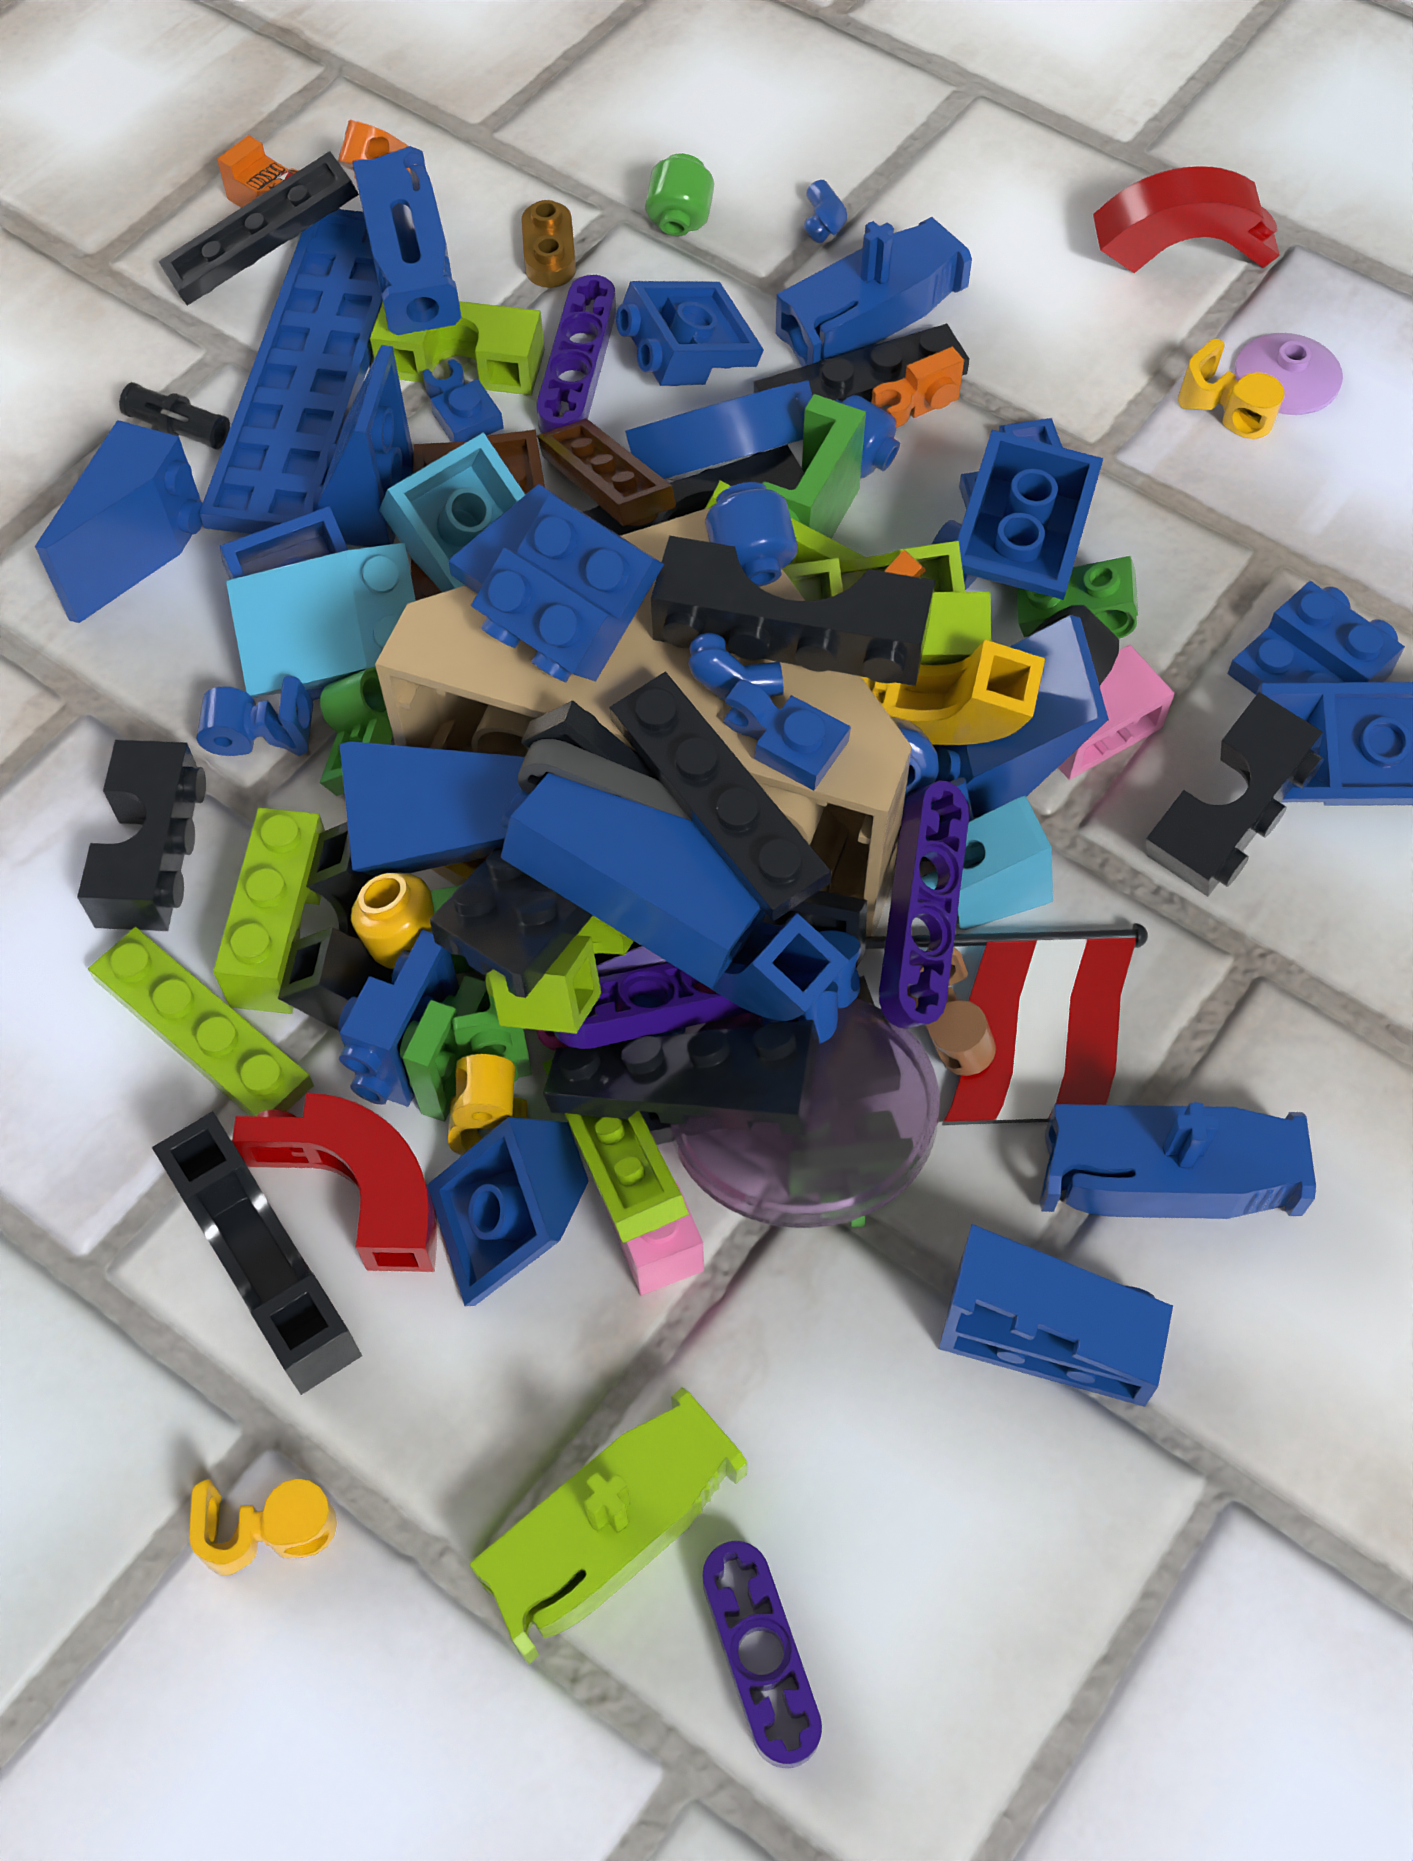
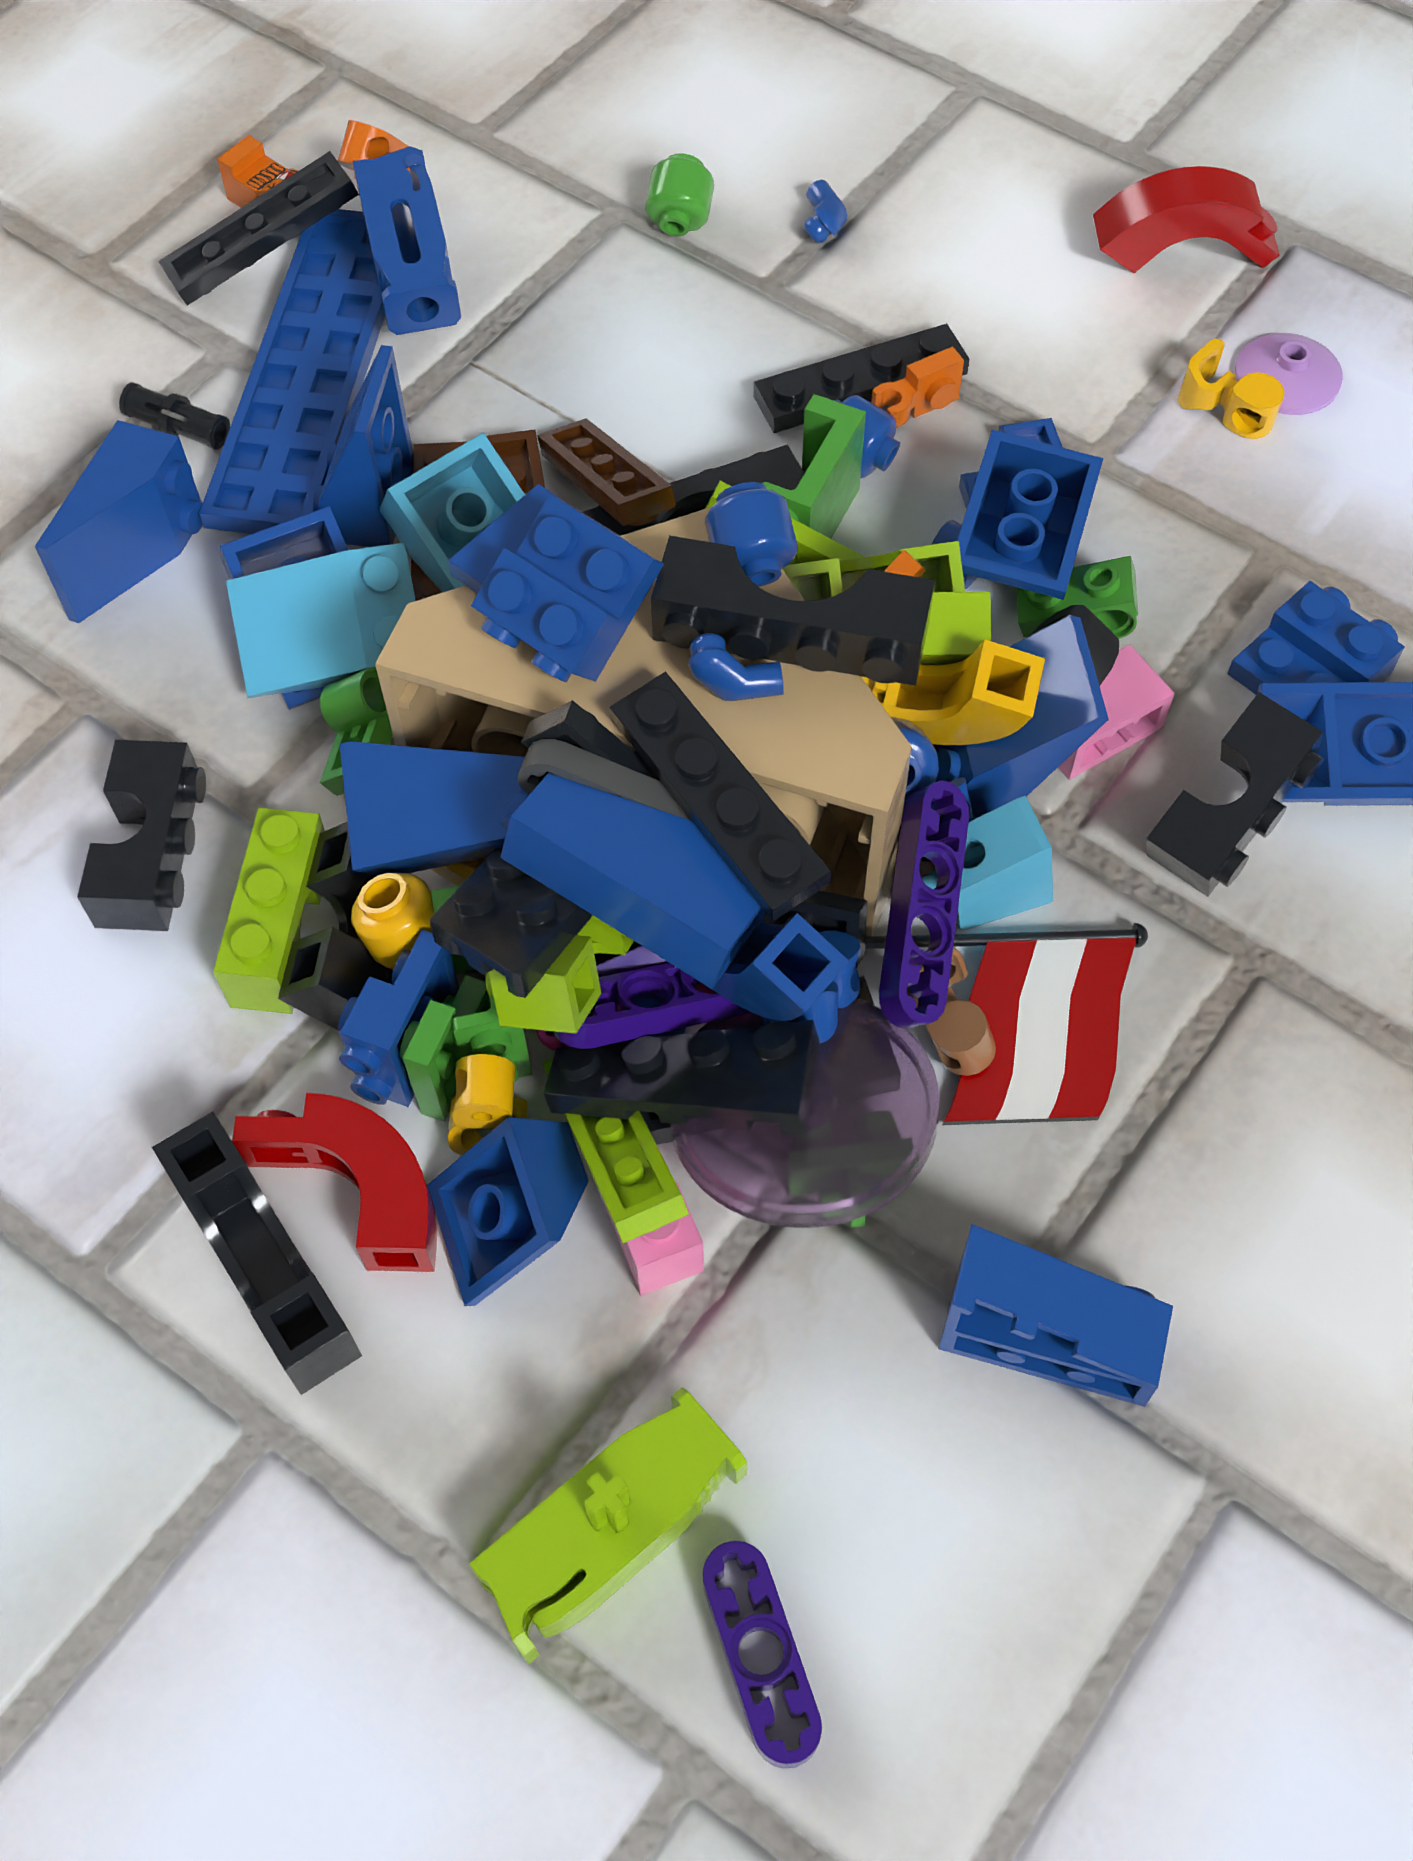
(200, 1026): lime plate -> none
(233, 720): blue leg -> none
(293, 1523): yellow leg -> none
(461, 407): blue plate -> none
(500, 339): lime arch -> none
(548, 244): pearl gold plate -> none
(577, 356): dark purple beam -> none
(685, 330): blue plate -> none
(722, 431): blue arch -> none
(791, 739): blue plate -> none
(872, 291): blue piece -> none
(1177, 1161): blue piece -> none

